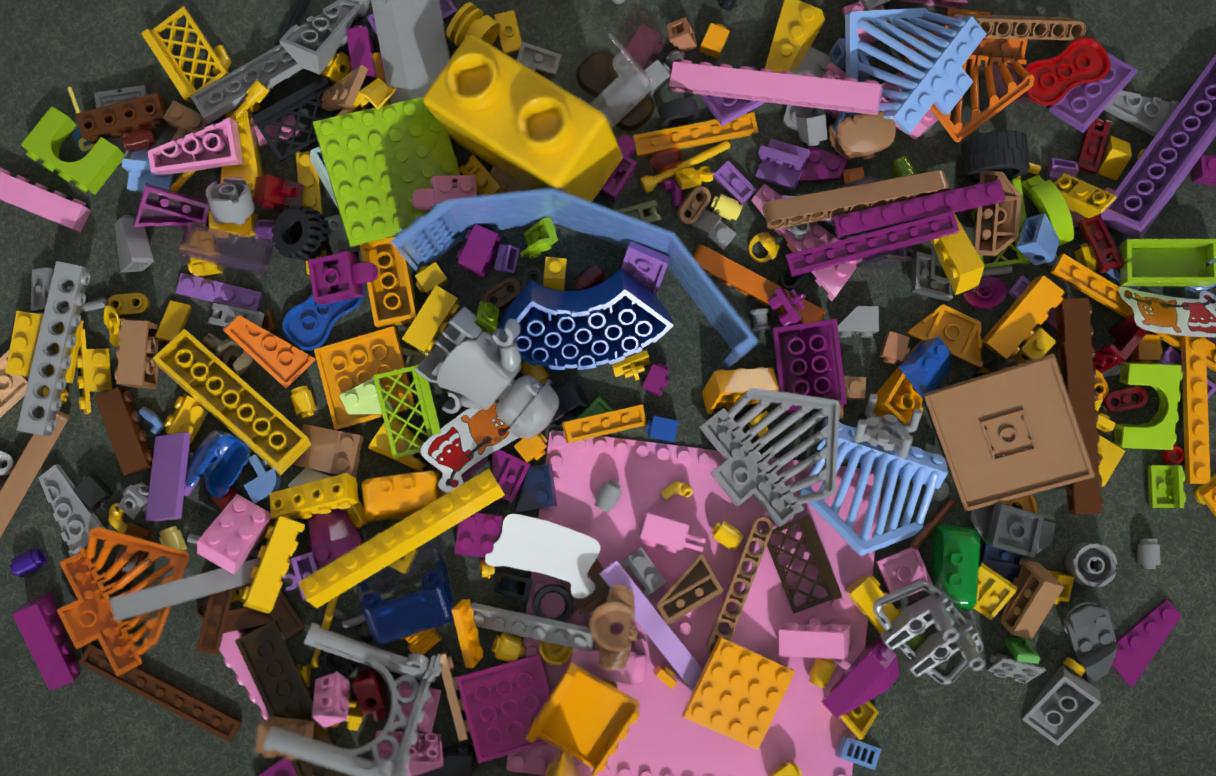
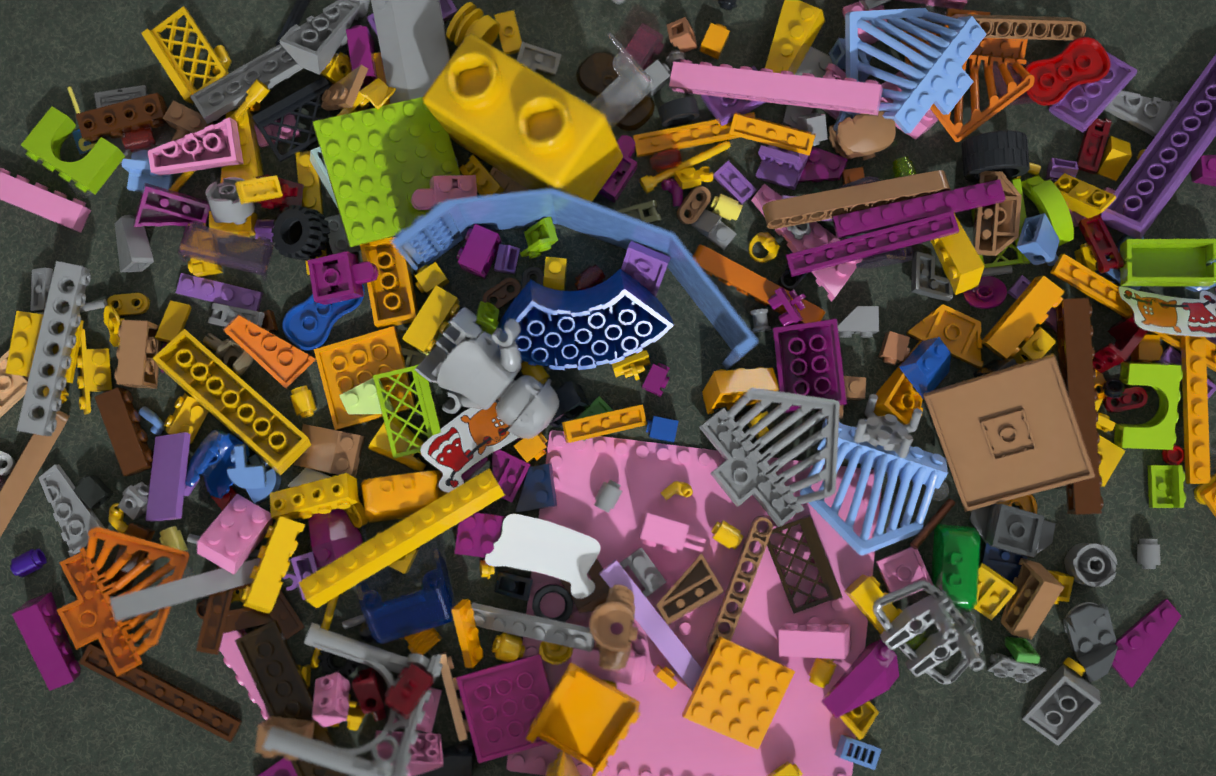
(246, 475): none -> medium blue brick
(258, 189): none -> yellow plate
(408, 691): none -> dark red brick
(772, 133): none -> light orange plate
(1115, 384): none -> black plate

